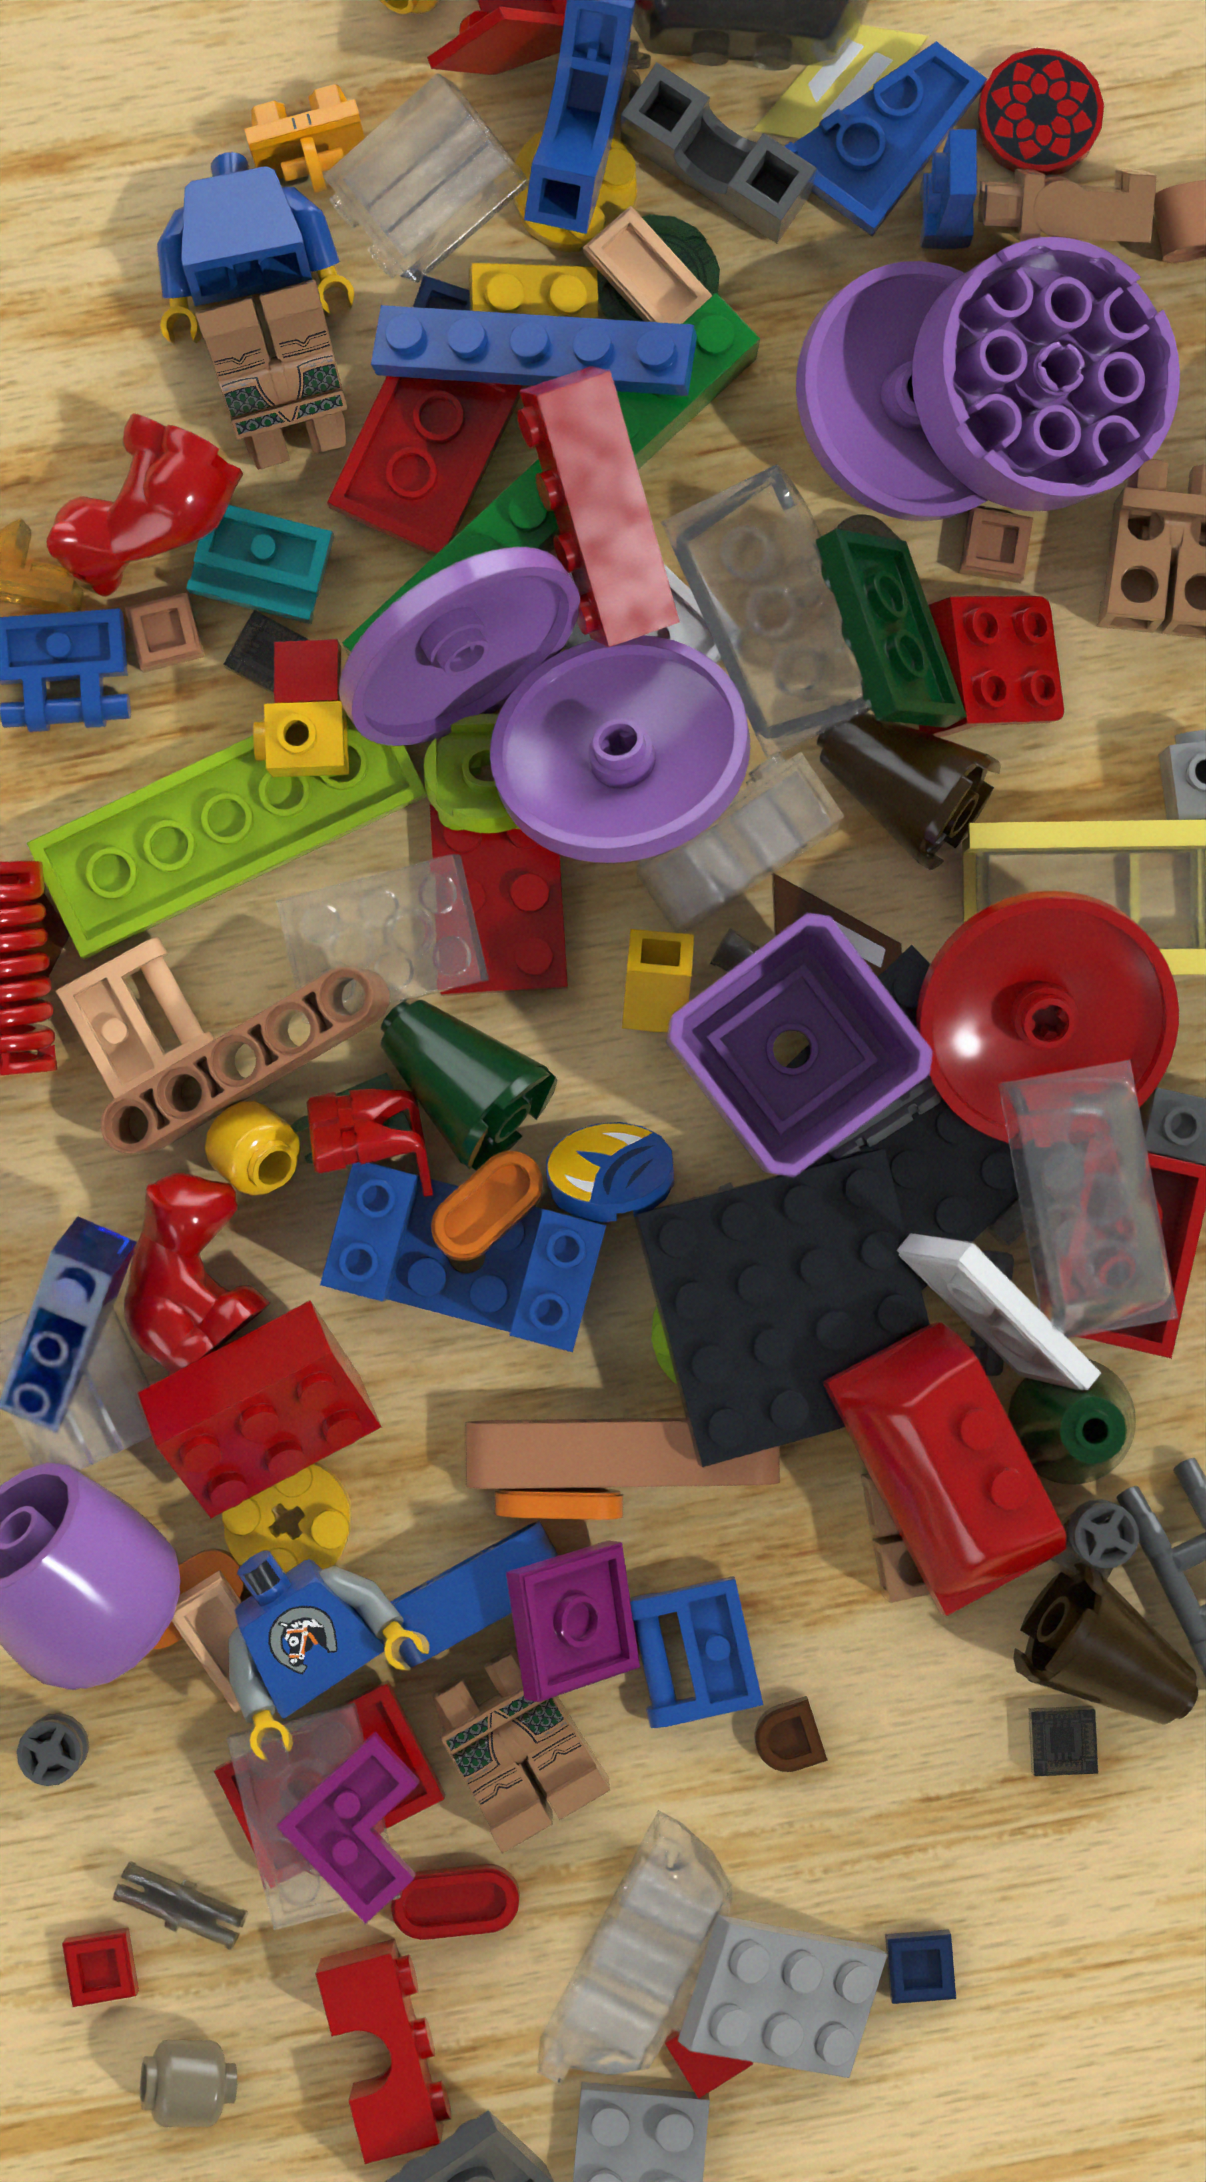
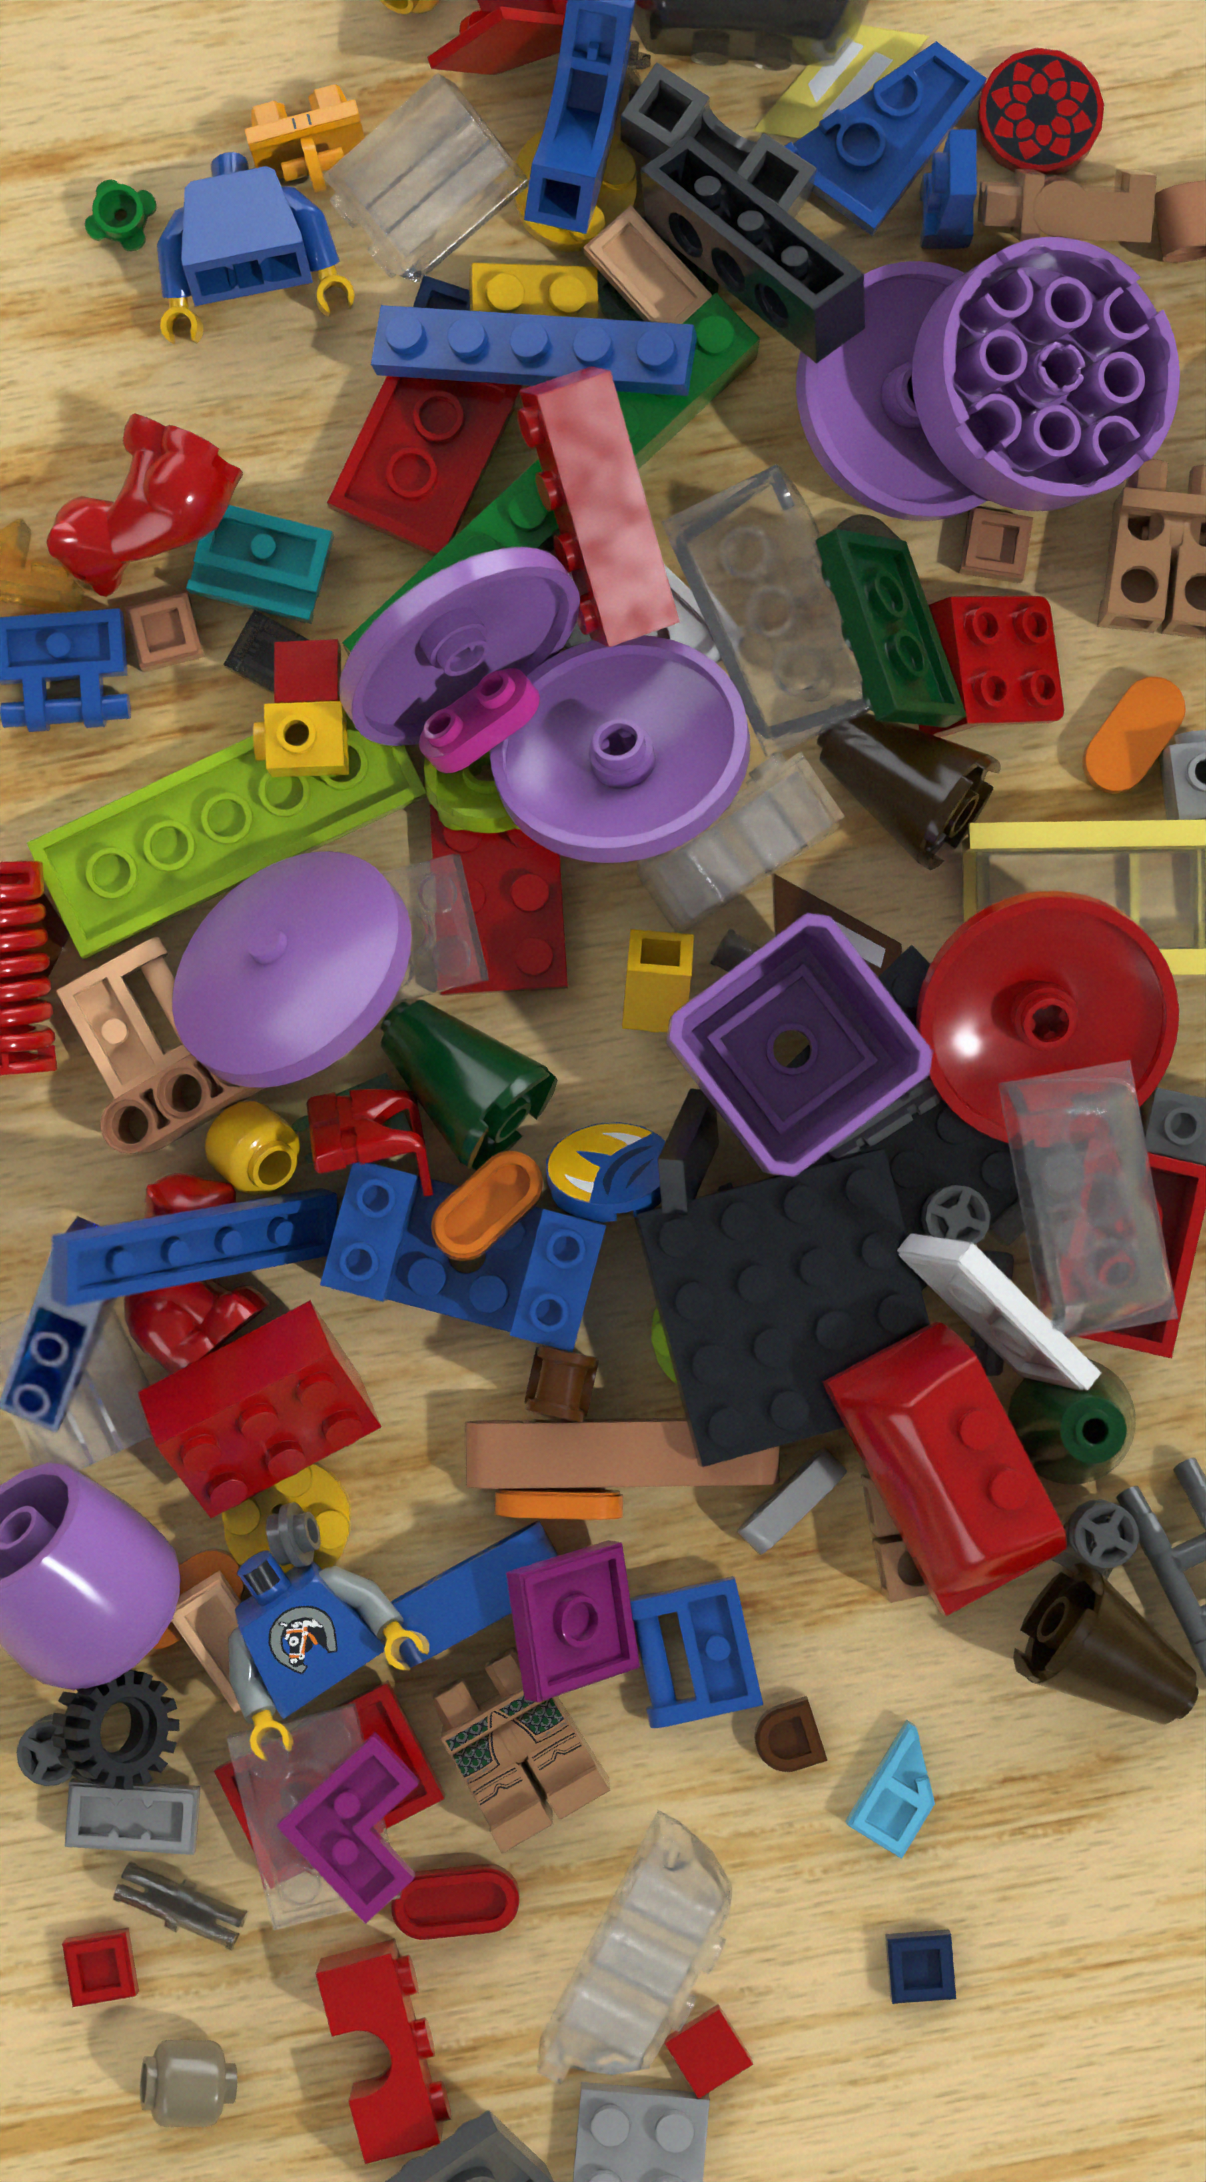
(108, 201): none -> green plate
(136, 1819): none -> light grey plate
(146, 1736): none -> black tyre
(191, 1246): none -> blue plate
(278, 390): medium nougat hips -> none
(291, 969): none -> medium lavender dish
(293, 1535): none -> dark grey plate
(479, 720): none -> dark pink plate
(561, 1383): none -> reddish brown piece
(687, 1153): none -> black tile
(753, 248): none -> black brick
(782, 1997): light grey plate -> none
(792, 1501): none -> light grey beam
(896, 1795): none -> medium azure tile
(965, 1221): none -> dark grey wheel
(1063, 1741): clear smoke tile -> none
(1133, 735): none -> orange tile

